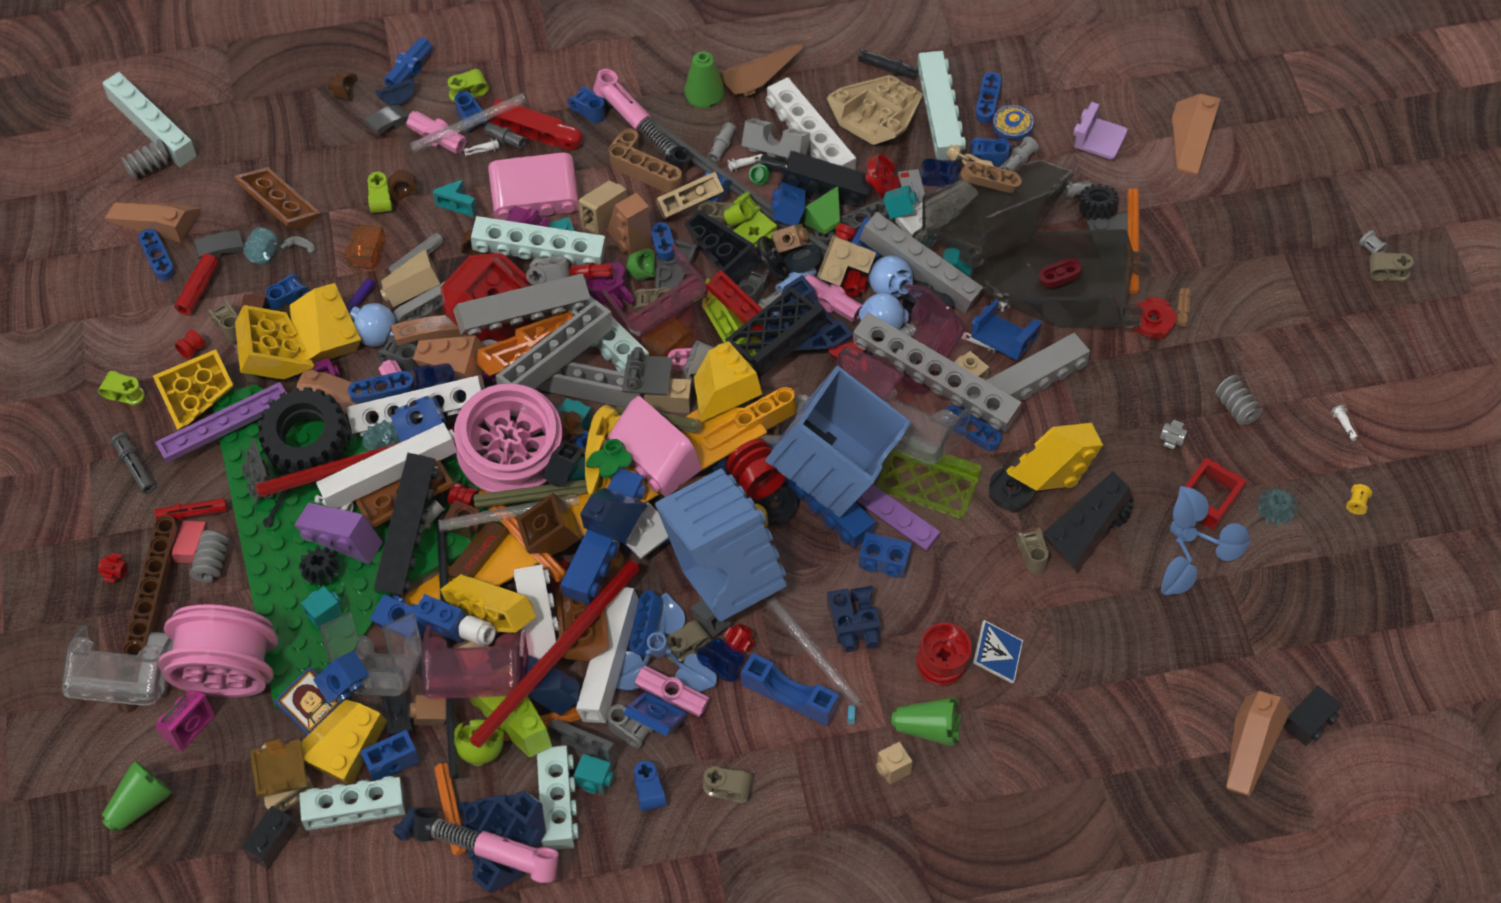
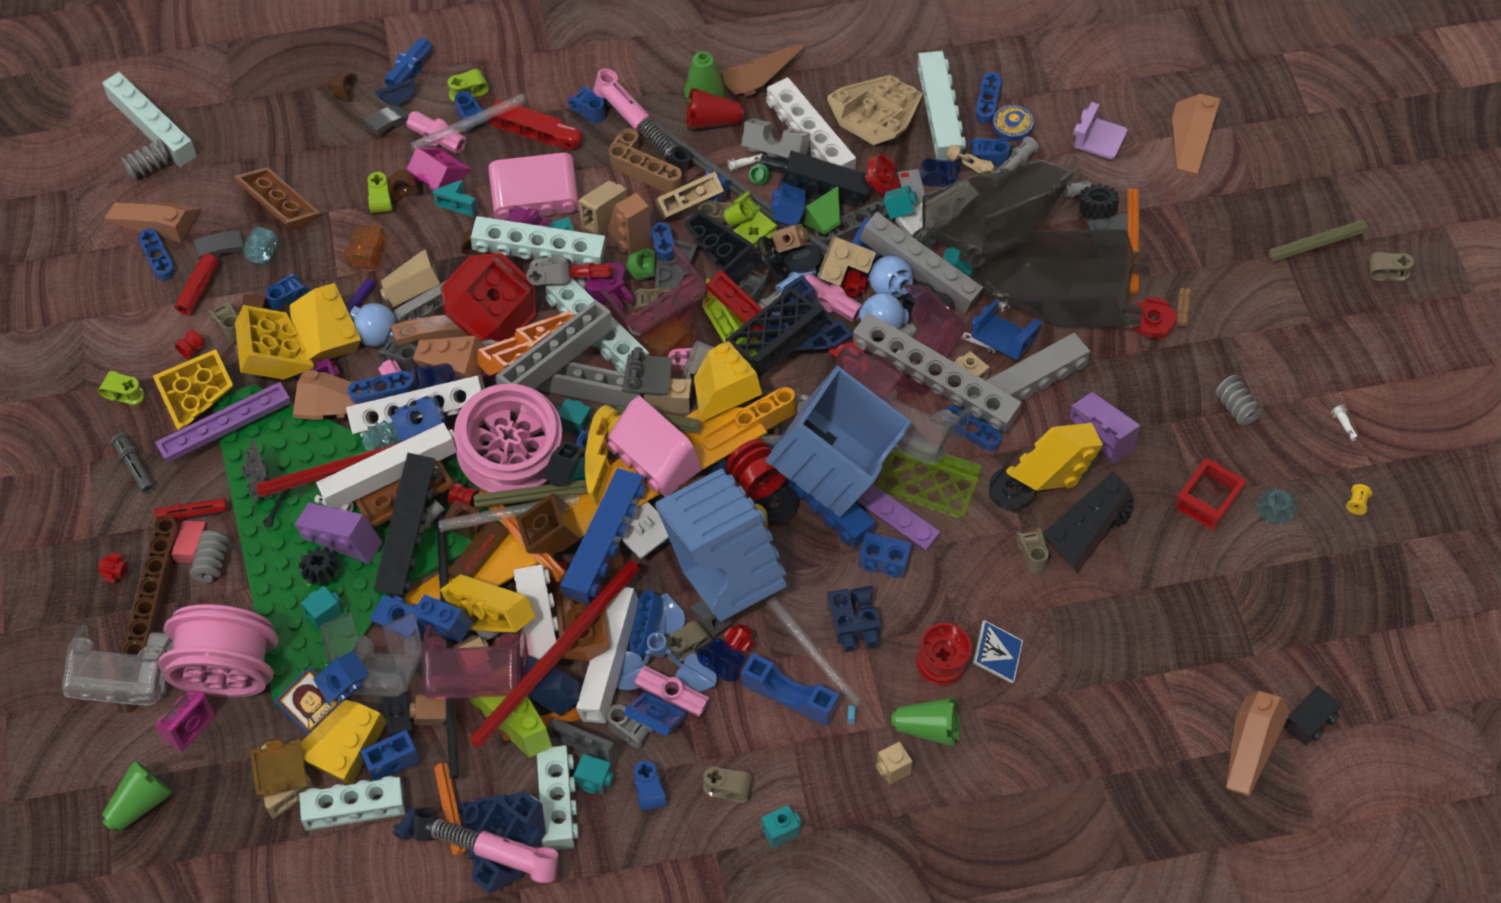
(269, 837): black brick -> none
(297, 407): black tyre -> none
(300, 242): light grey piece -> none
(429, 244): light grey axle -> none
(436, 167): none -> dark pink slope
(473, 754): lime cylinder -> none
(476, 630): white brick -> none
(483, 147): white piece -> none
(505, 135): dark grey pin -> none
(521, 304): light grey brick -> none
(570, 424): reddish brown piece -> none
(610, 458): green plate -> none
(612, 514): dark blue slope -> none
(711, 110): none -> red cone
(721, 142): light grey pin -> none
(781, 826): none -> teal brick
(845, 232): red wheel -> none
(897, 66): black pin -> none
(1004, 179): medium nougat beam -> none
(1057, 273): dark red plate -> none
(1113, 427): none -> medium lavender wedge
(1173, 434): light grey gear -> none
(1188, 509): medium blue plant -> none
(1318, 240): none -> olive axle
(1373, 243): light grey bush -> none

